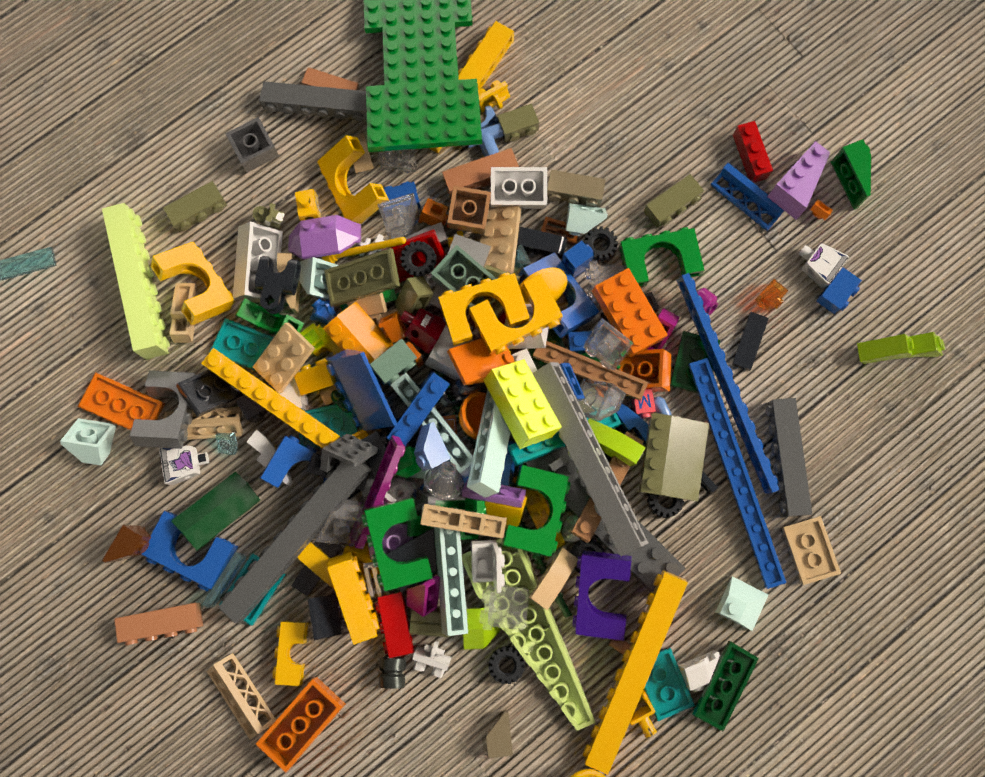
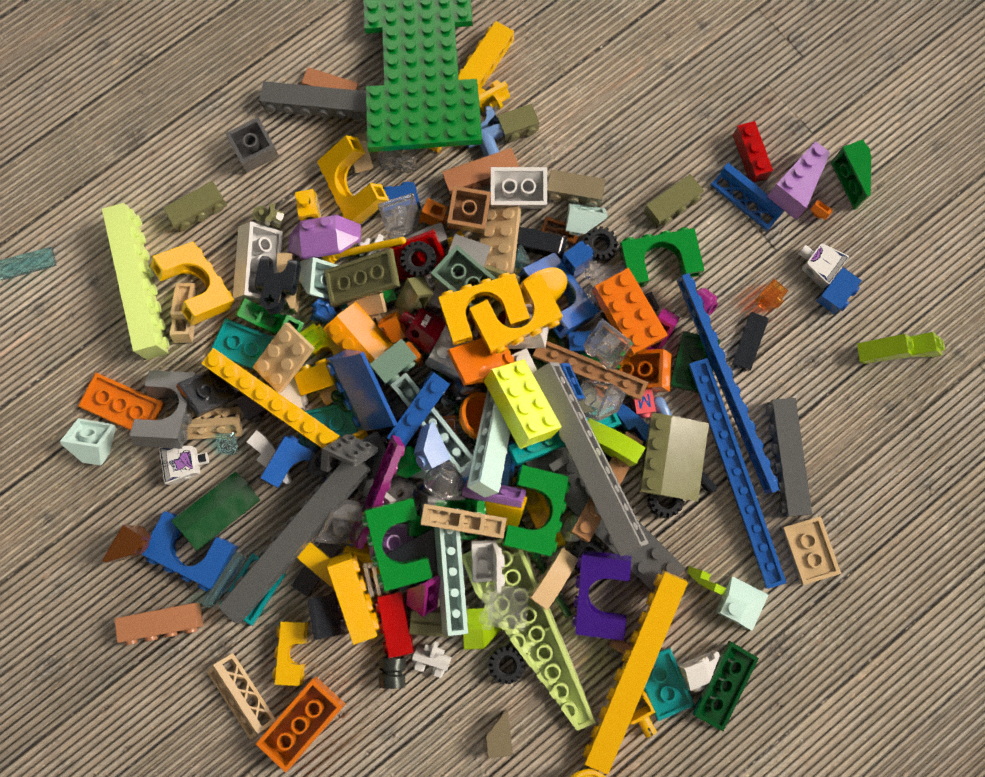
(703, 579): none -> lime slope

